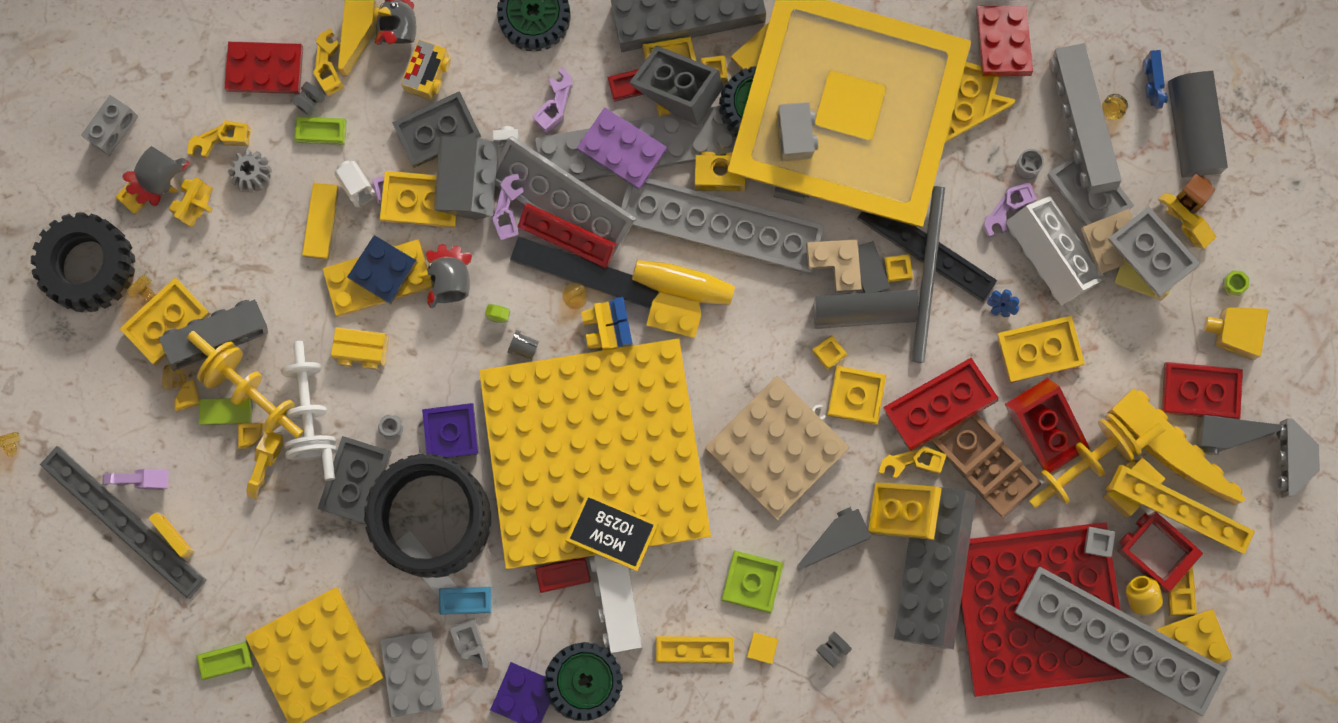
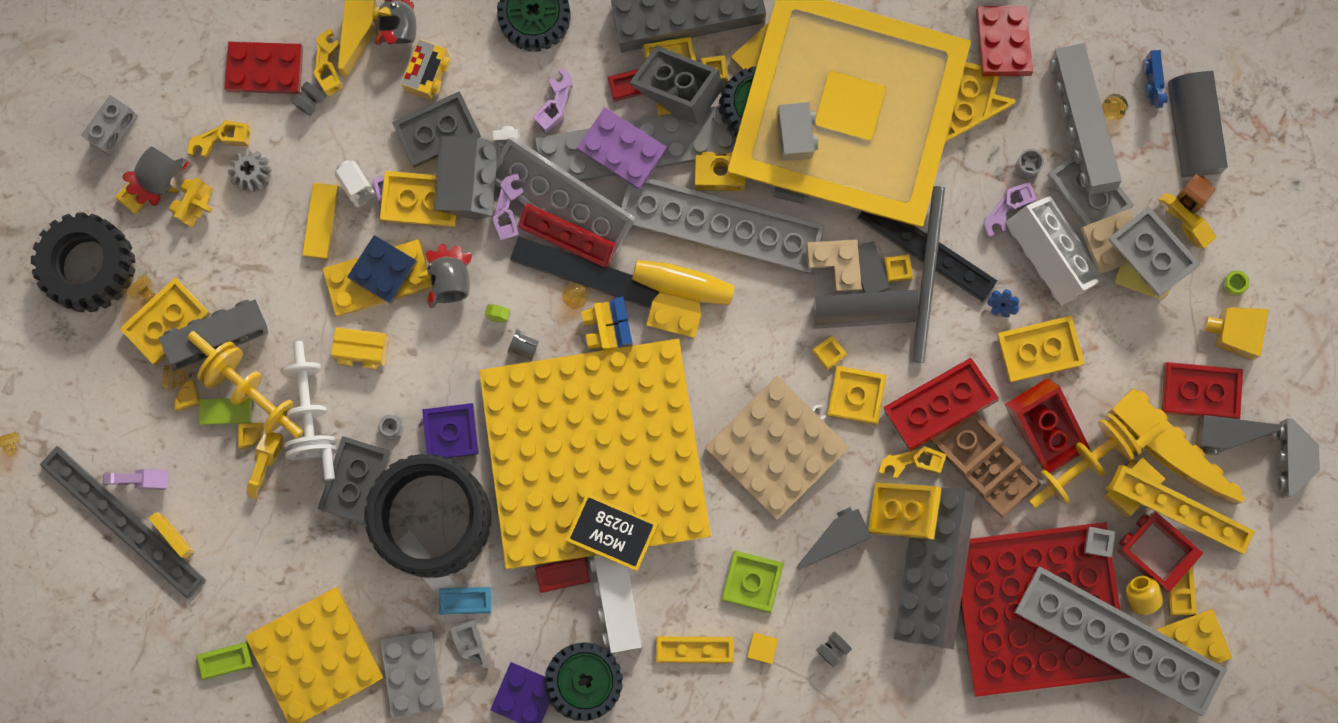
(320, 130): lime tile -> none

